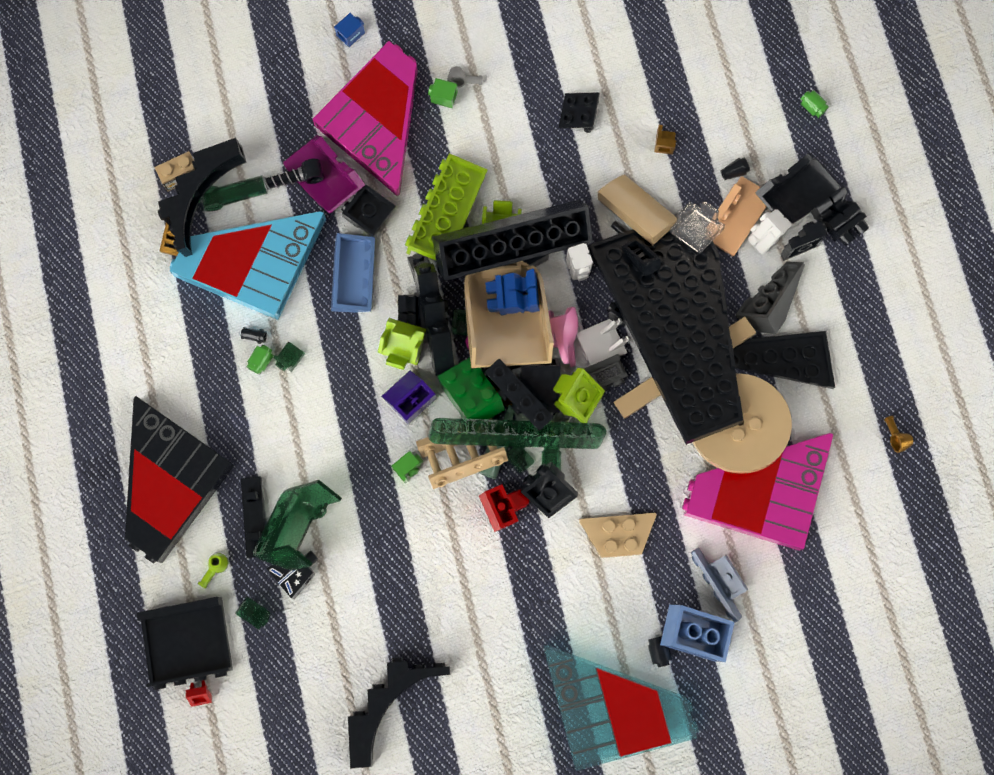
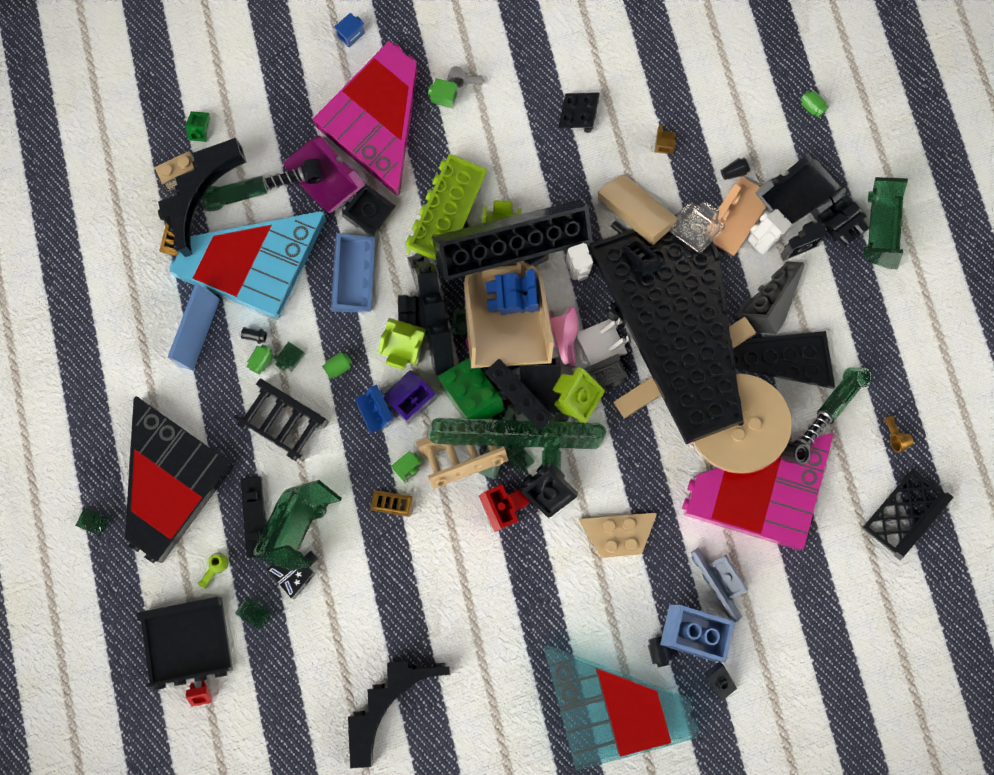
(92, 521): none -> clear green bracket
(193, 328): none -> medium blue slope
(197, 126): none -> green bracket
(282, 400): none -> black fence
(337, 365): none -> bright green brick
(374, 409): none -> blue bracket
(407, 508): none -> pearl gold slope
(720, 681): none -> black plate
(852, 382): none -> piece
(885, 222): none -> clear green windscreen
(920, 526): none -> black fence

